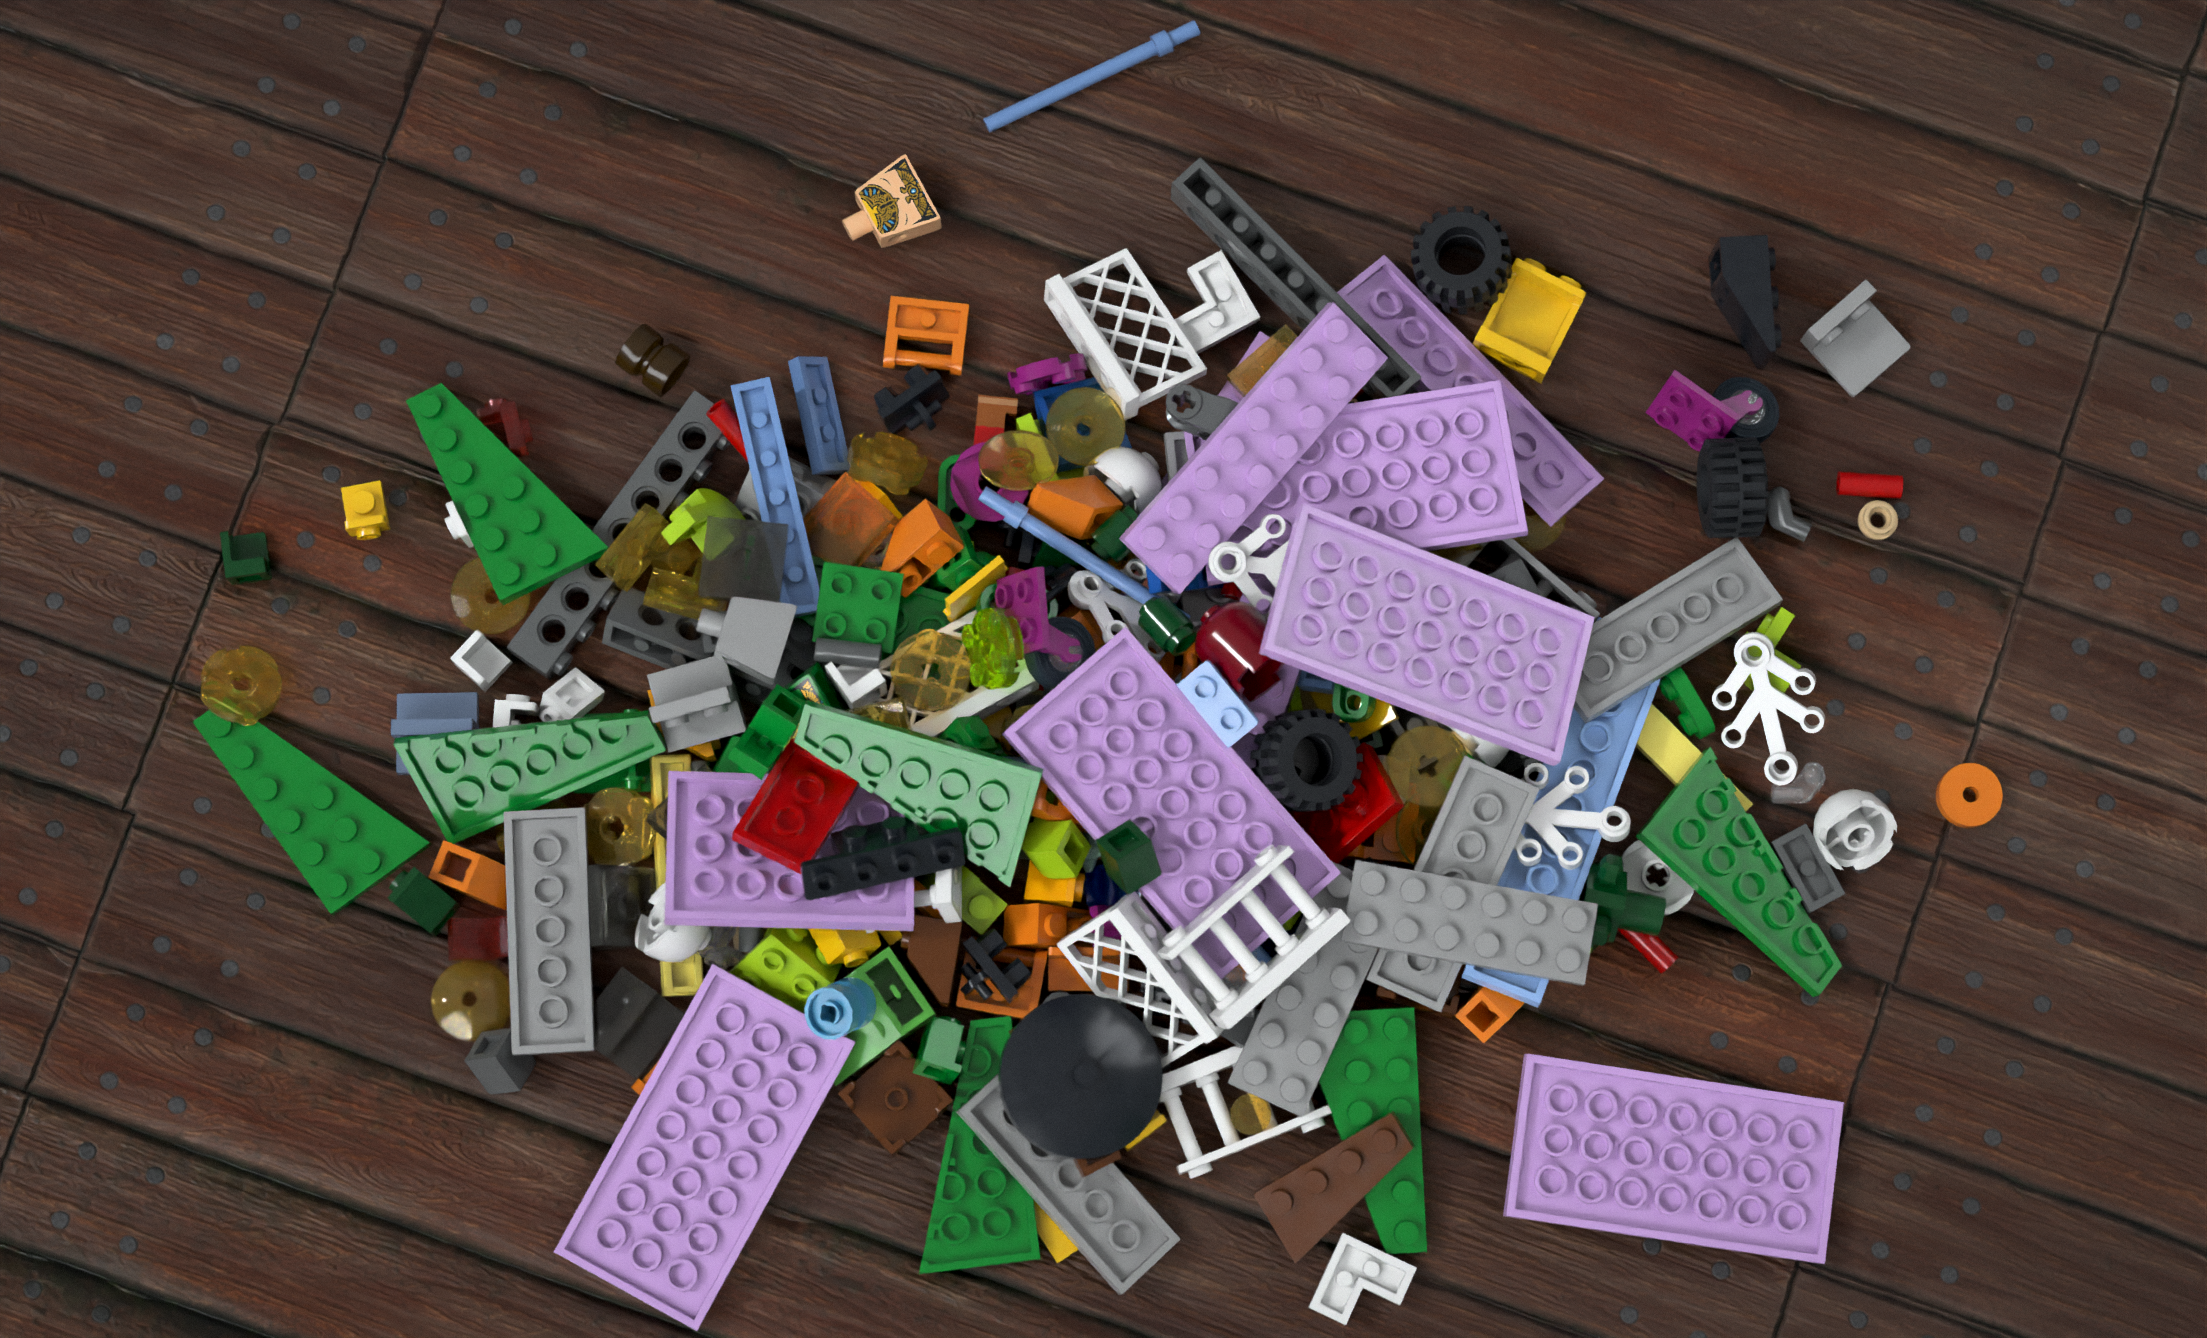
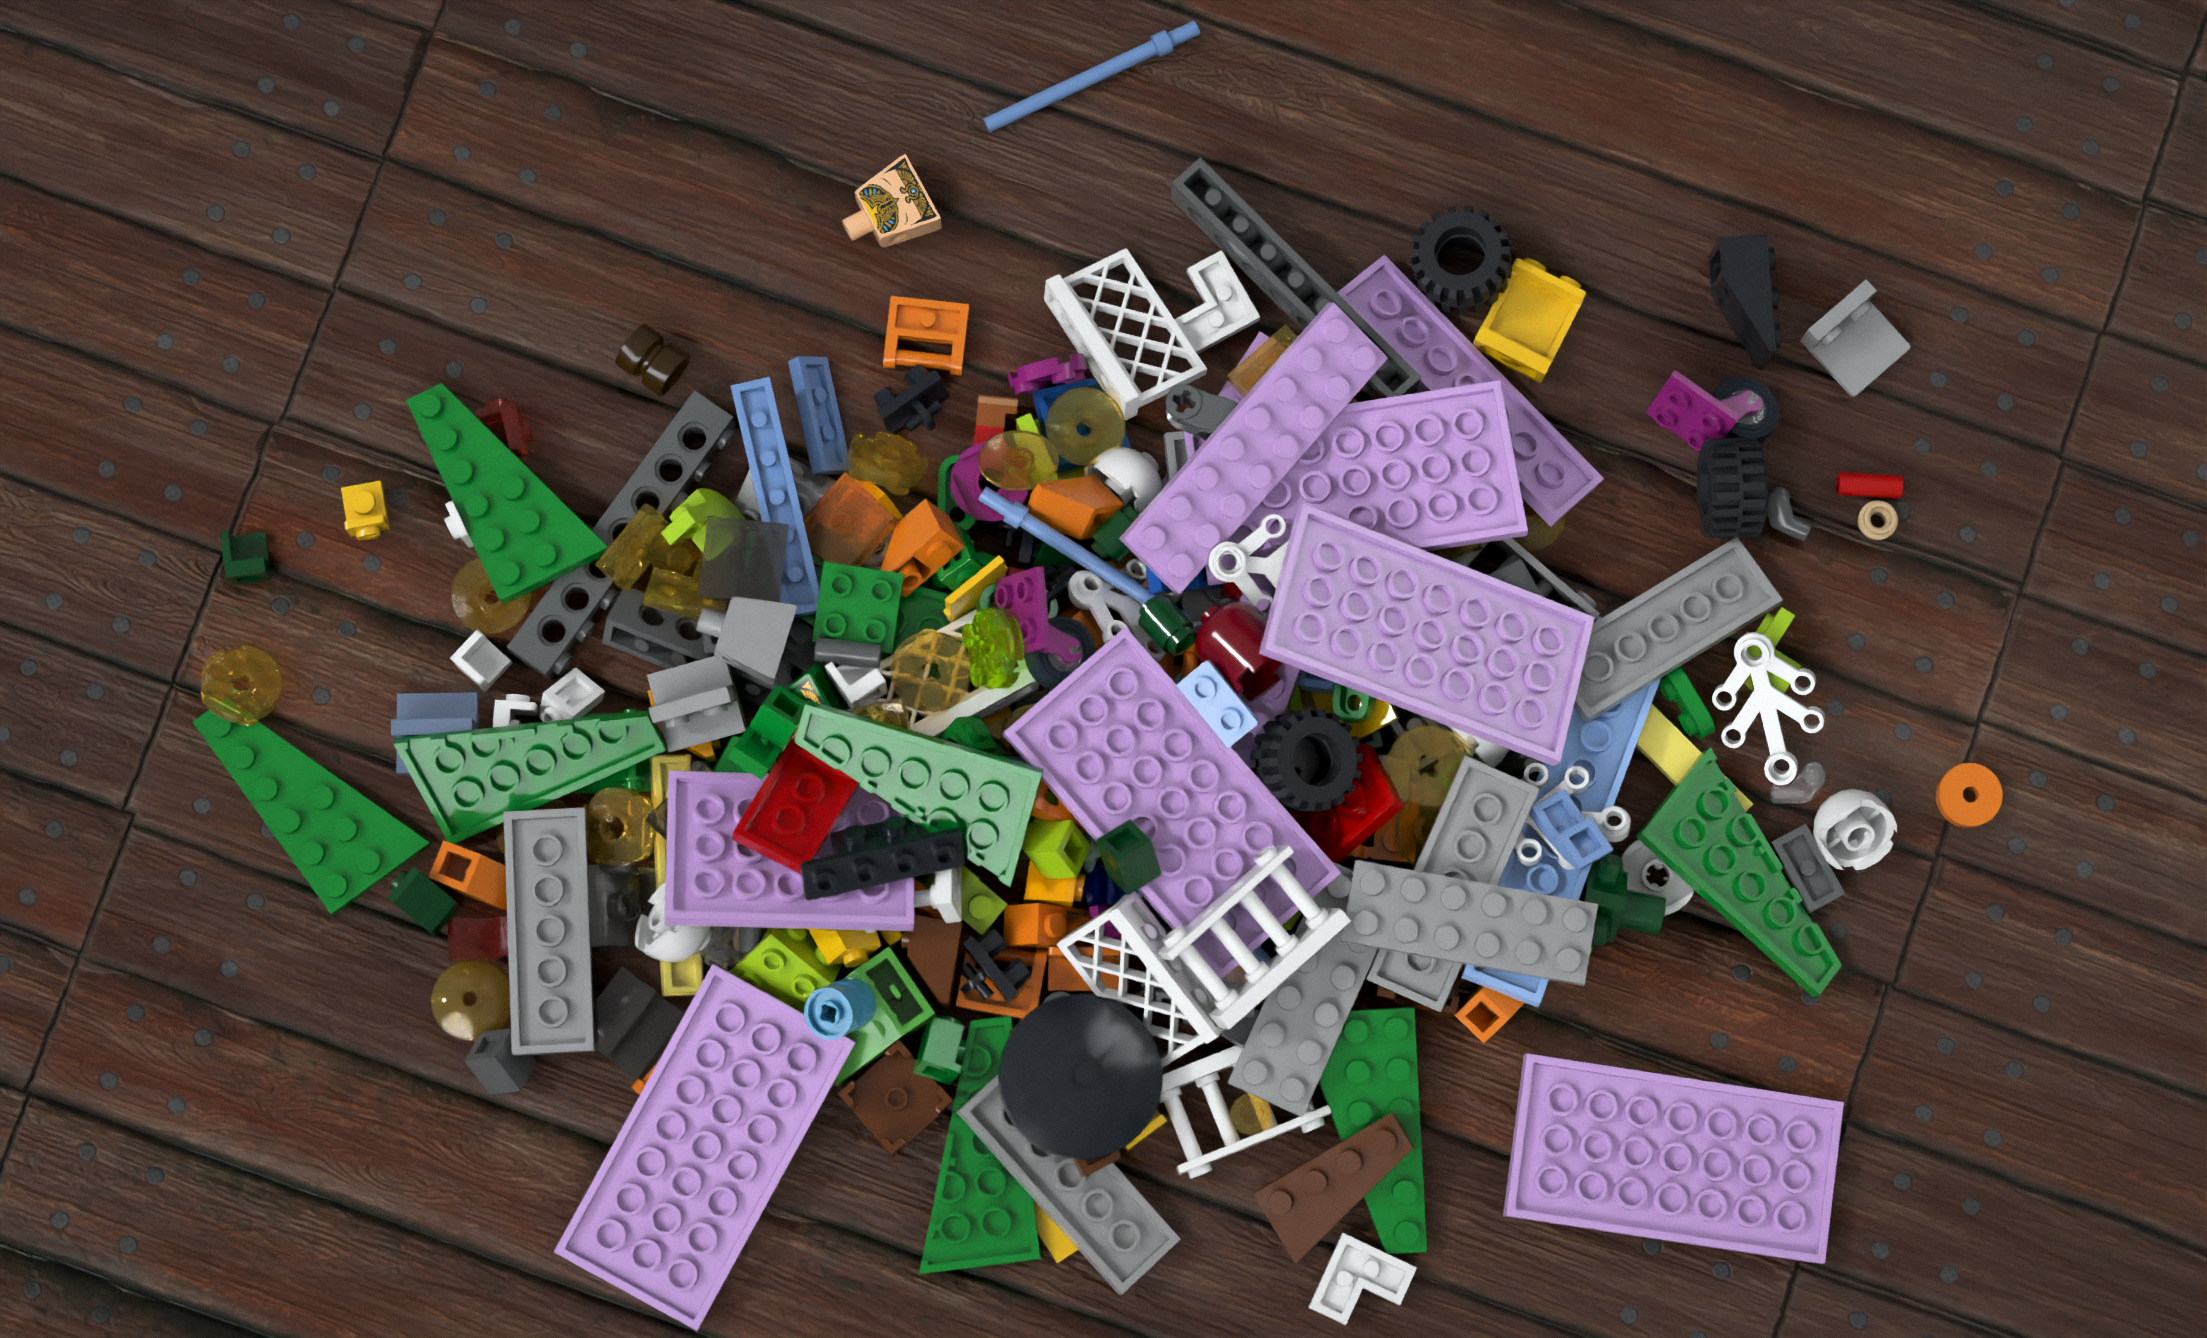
(727, 422): red hinge -> none
(1568, 831): none -> medium blue slope
(1652, 949): red hinge -> none

